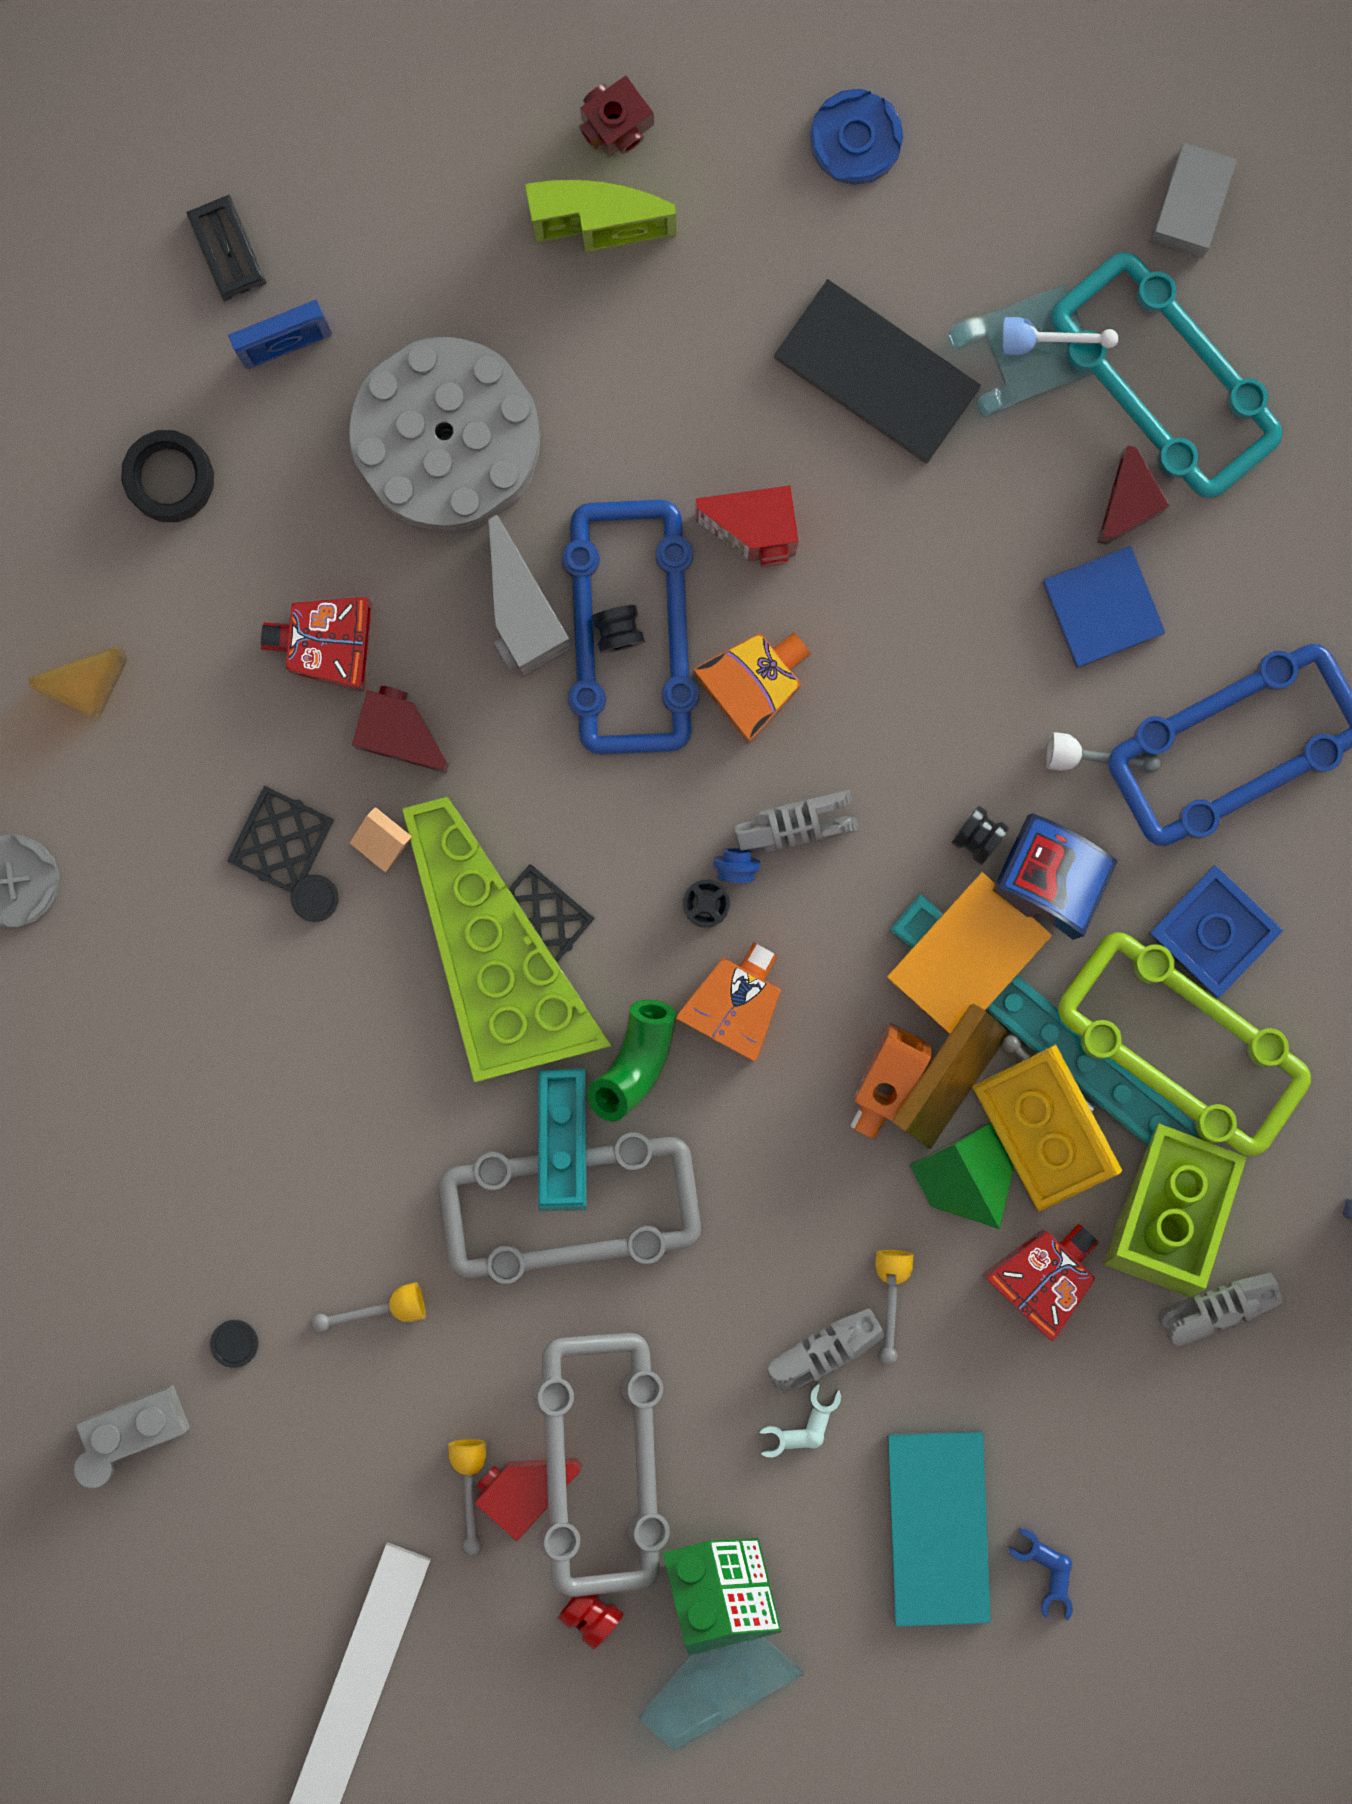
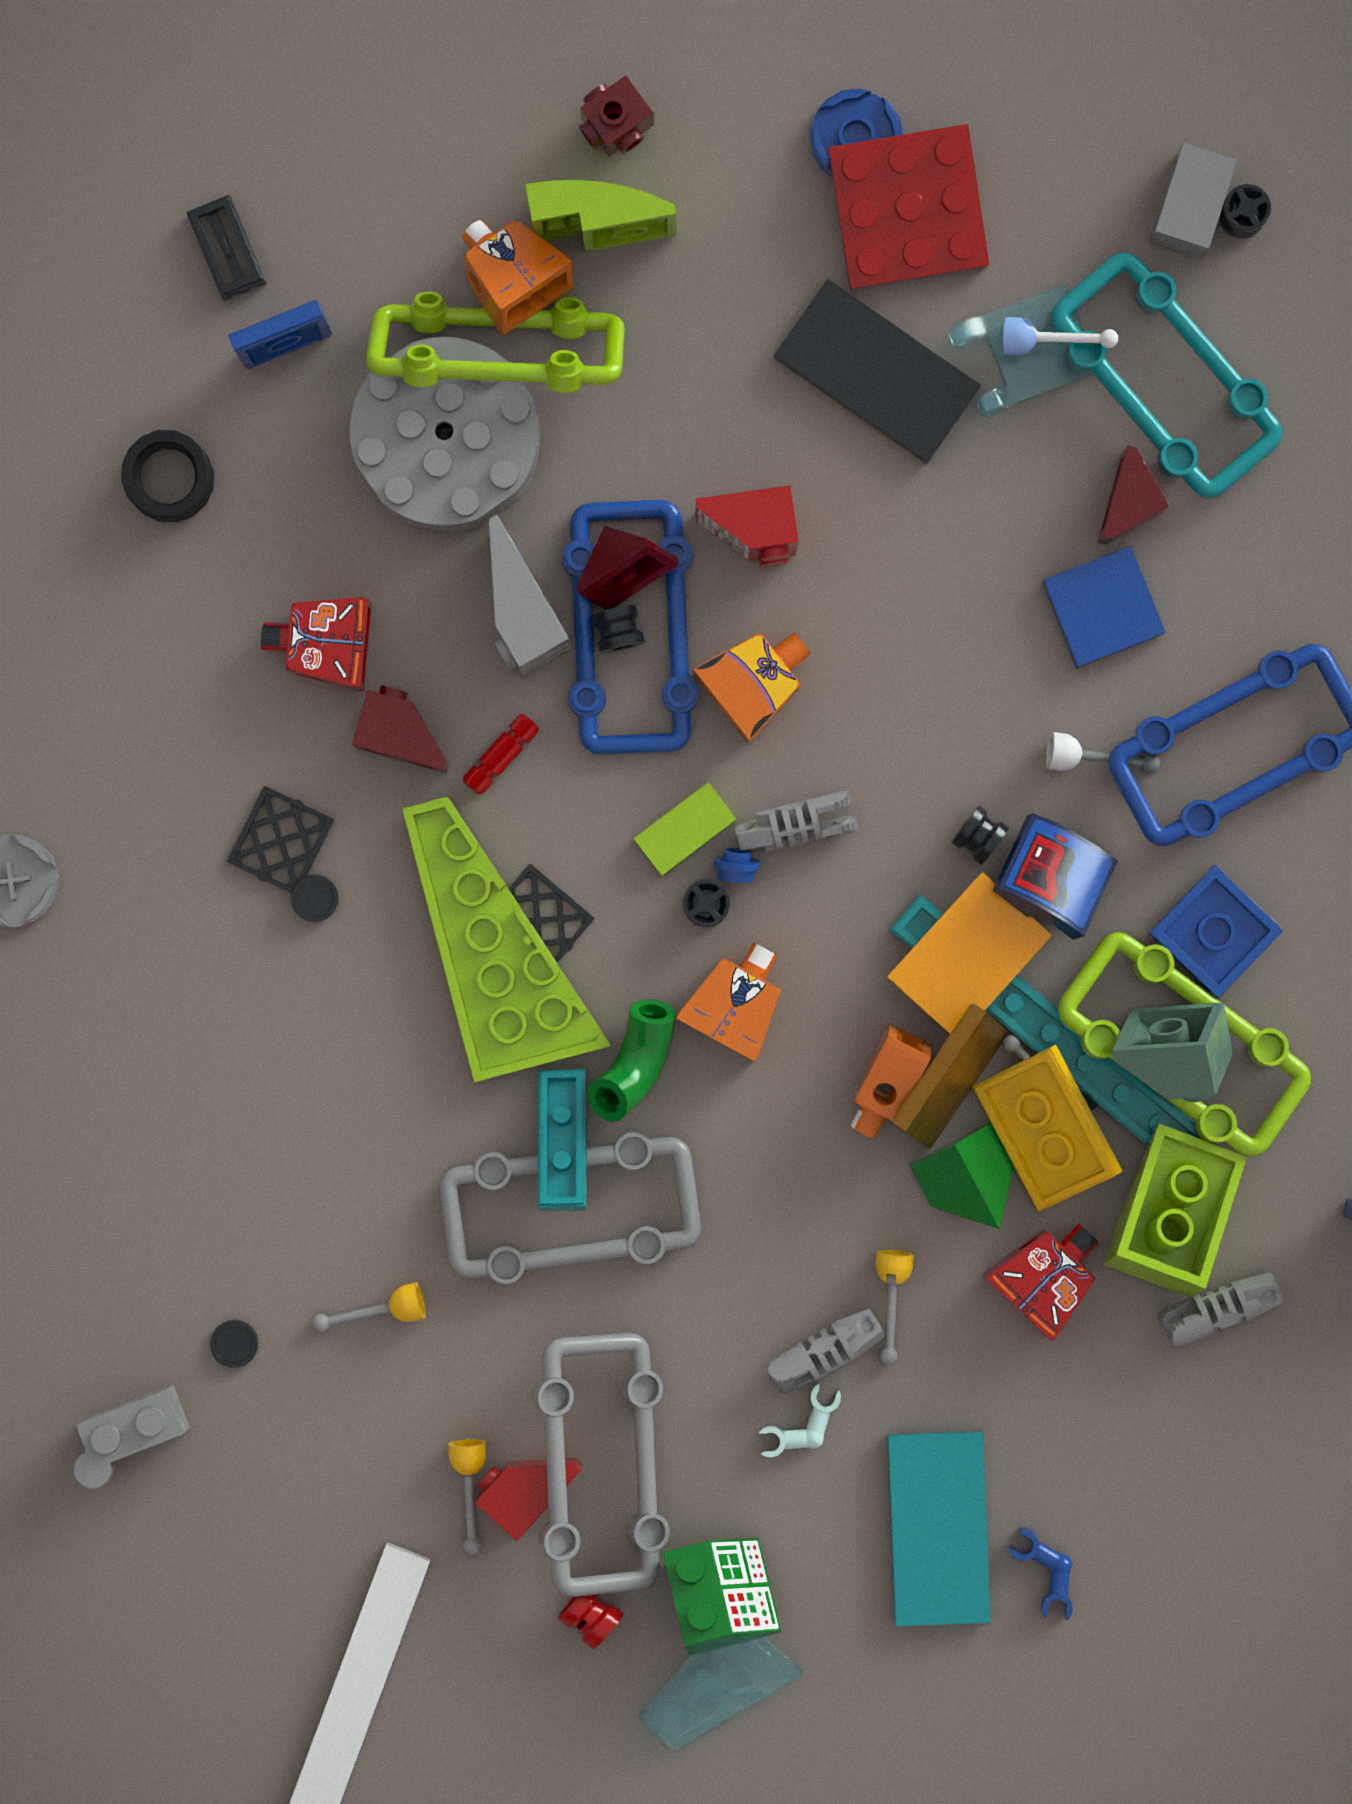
(85, 682): clear yellow slope -> none
(380, 839): light nougat tile -> none
(431, 315): none -> lime bar
(500, 754): none -> red axle
(514, 272): none -> orange torso
(621, 567): none -> dark red slope
(685, 829): none -> lime tile
(908, 206): none -> red plate
(1177, 1049): none -> sand green slope
(1253, 205): none -> black wheel

